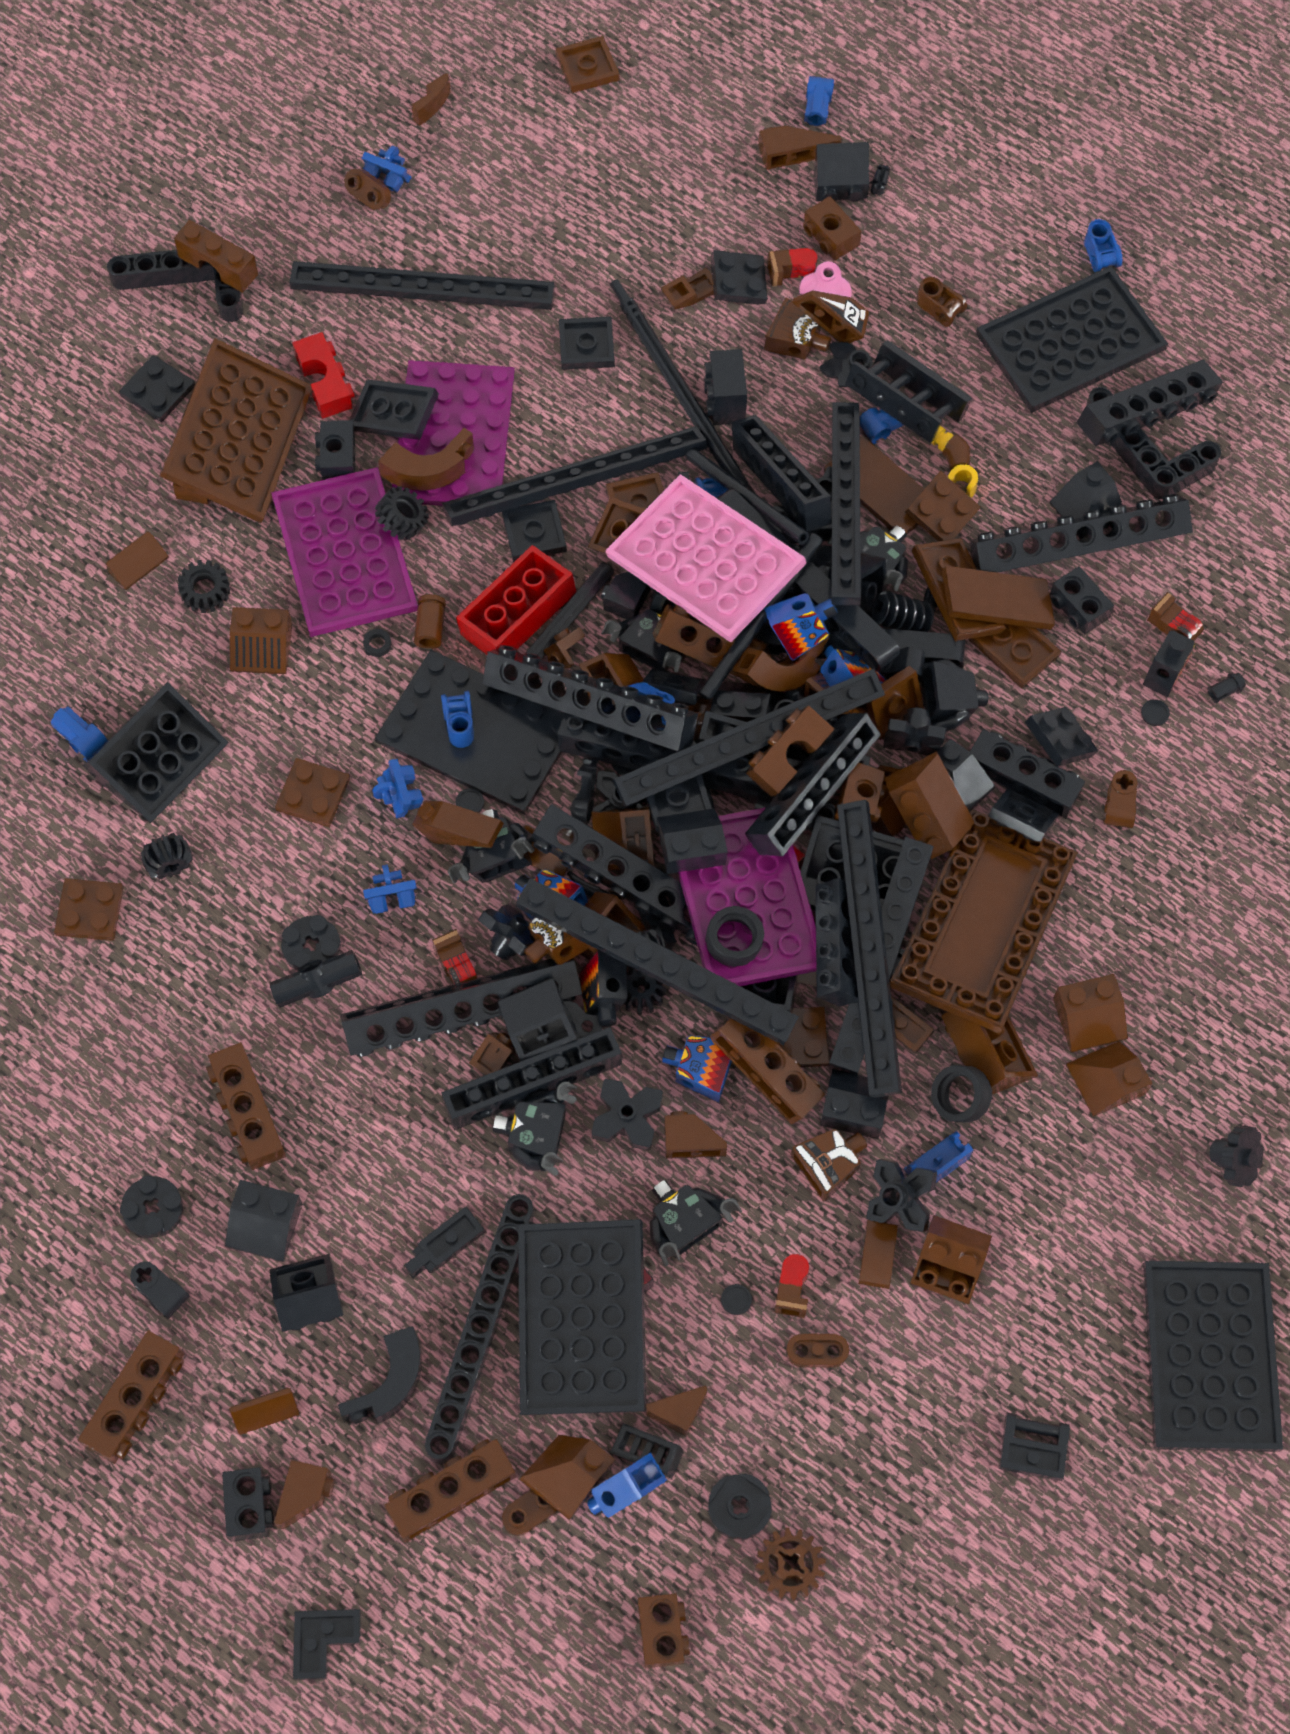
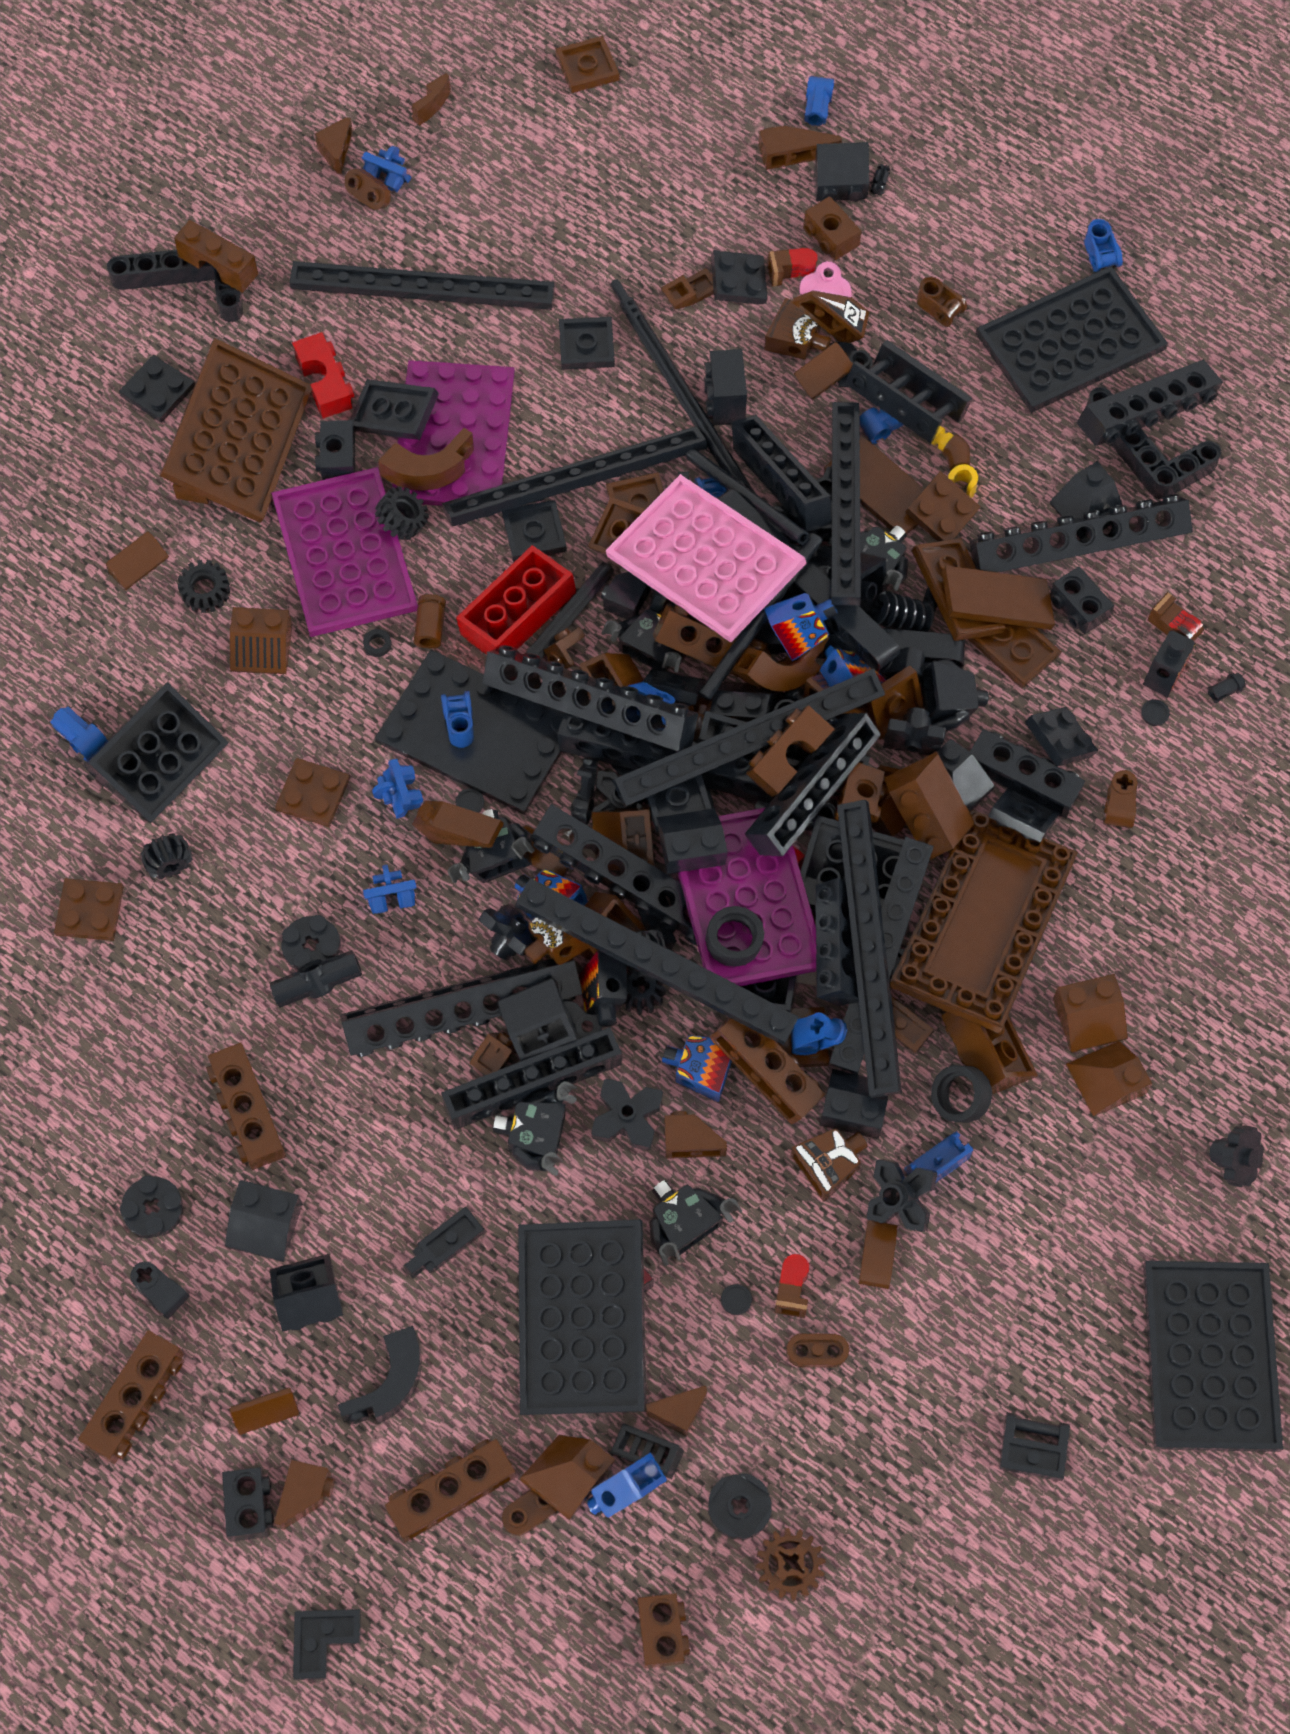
(334, 143): none -> reddish brown slope
(453, 957): leg -> none
(478, 1342): black beam -> none
(589, 888): black helmet -> none
(816, 1033): none -> blue piece
(823, 370): none -> reddish brown slope
(951, 1259): reddish brown slope -> none

